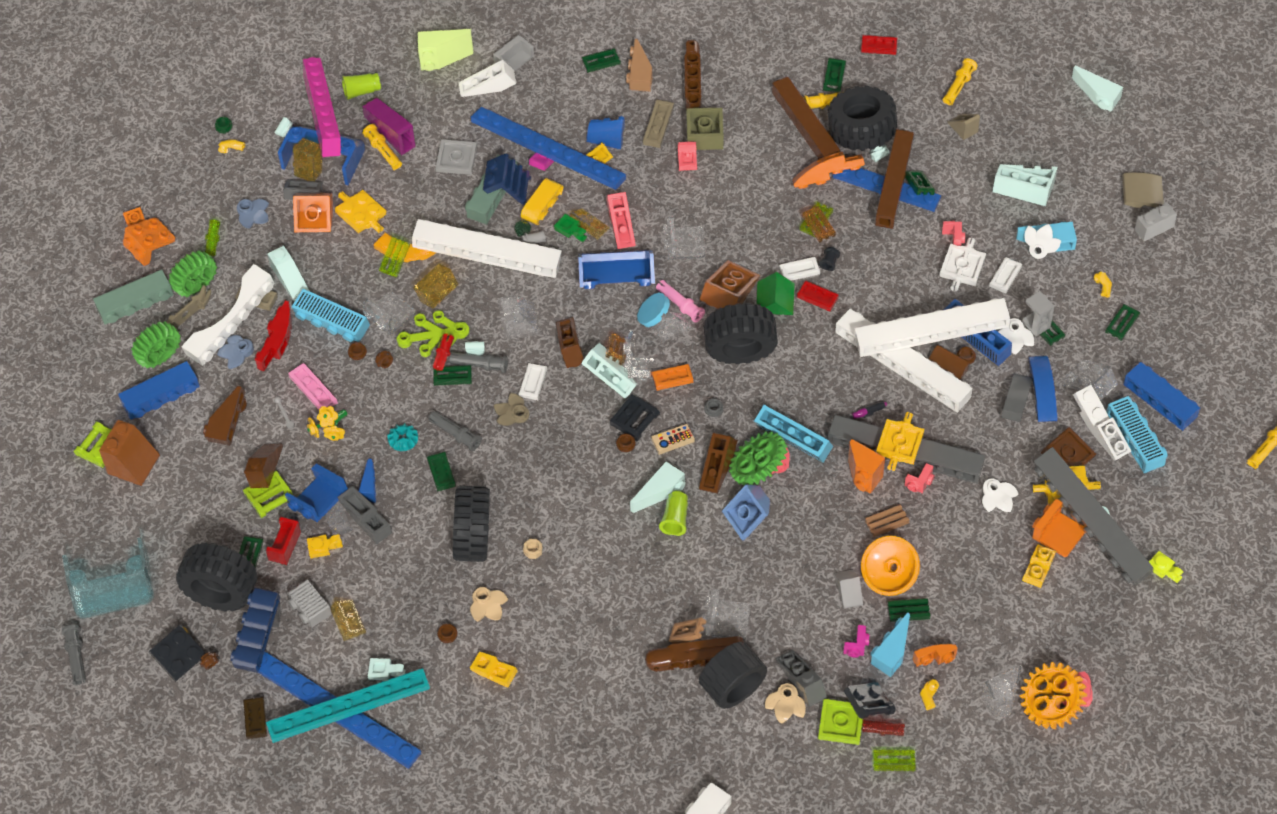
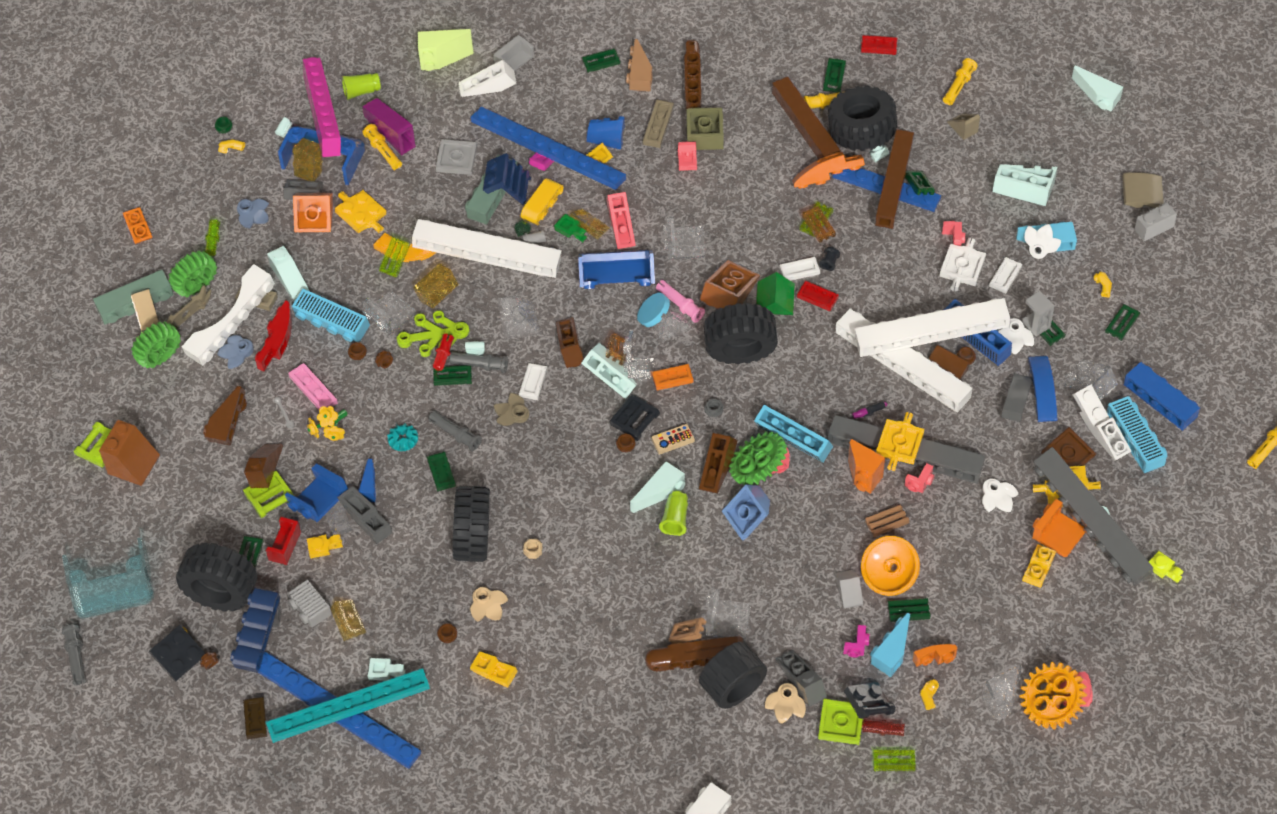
(144, 309): none -> tan slope
(145, 237): orange bracket -> none
(159, 390): blue brick -> none

